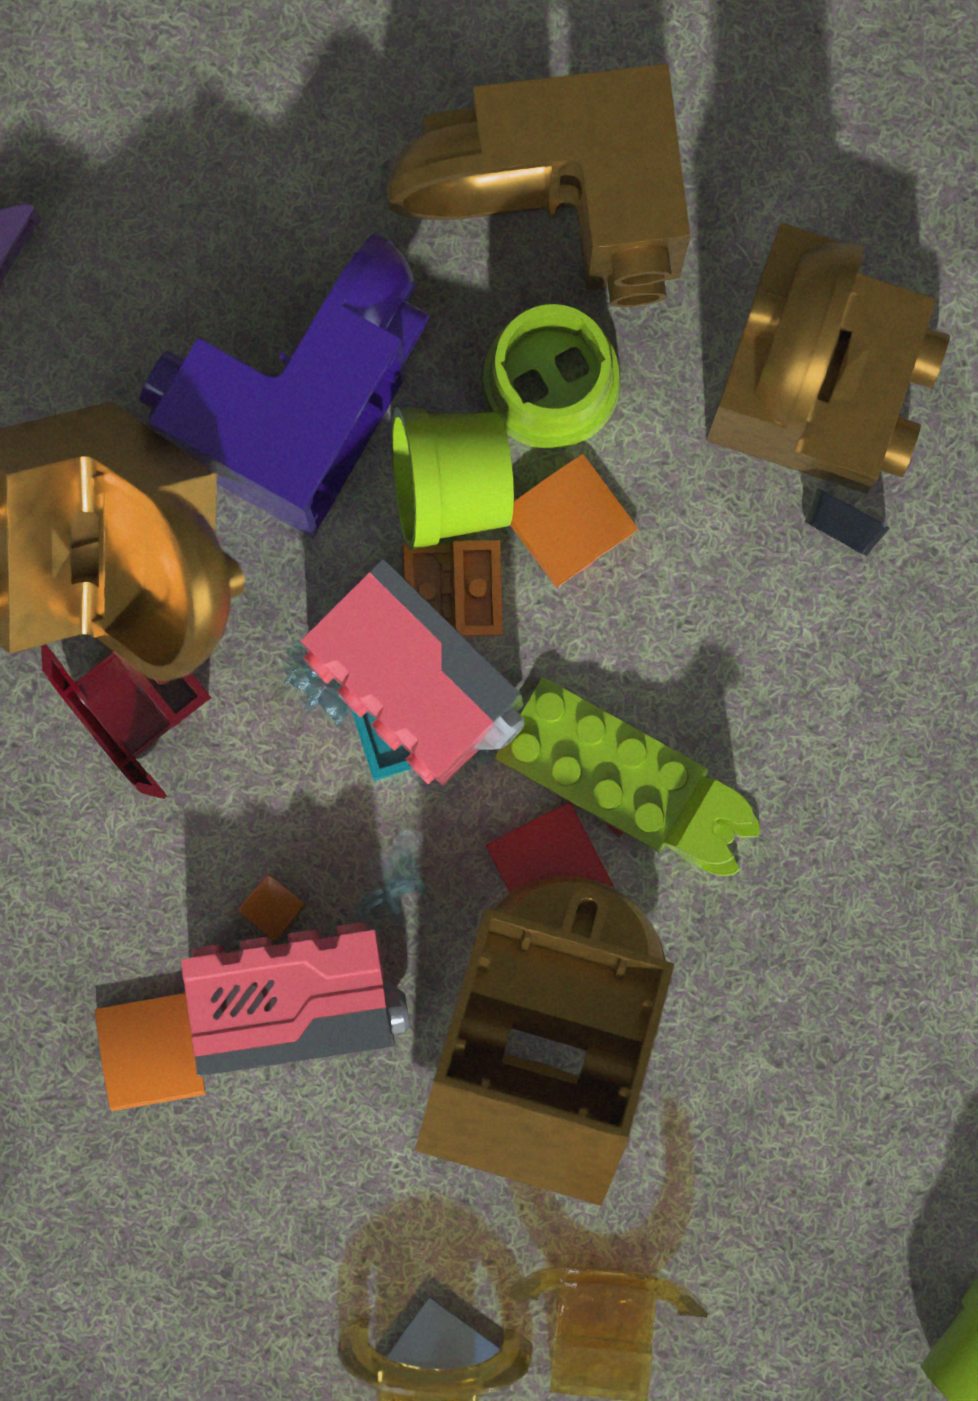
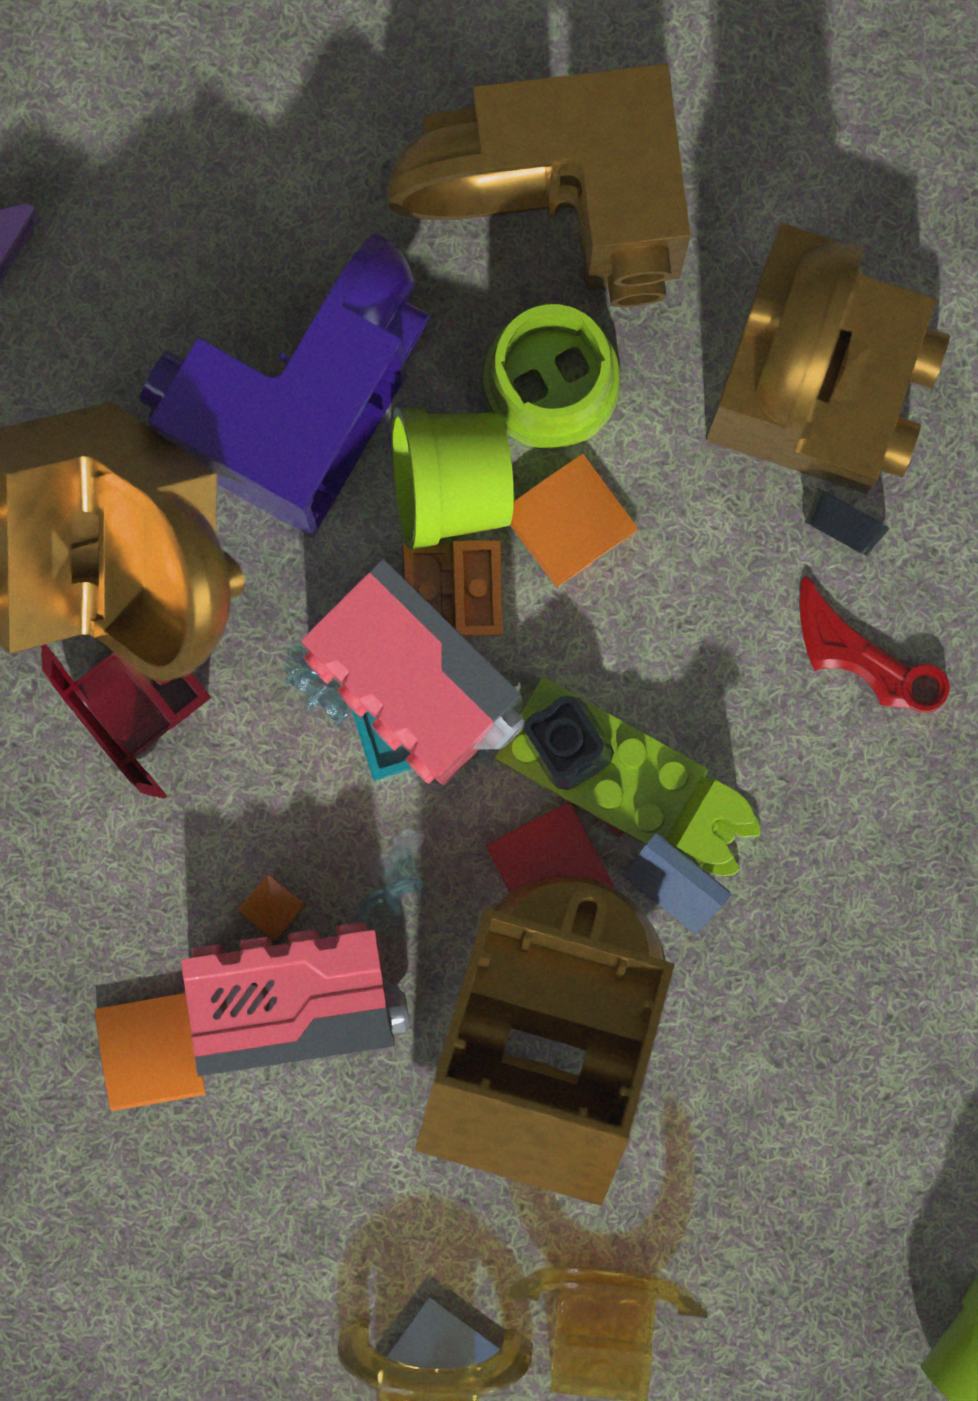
(568, 742): none -> black piece
(676, 883): none -> sand blue tile
(837, 645): none -> red piece

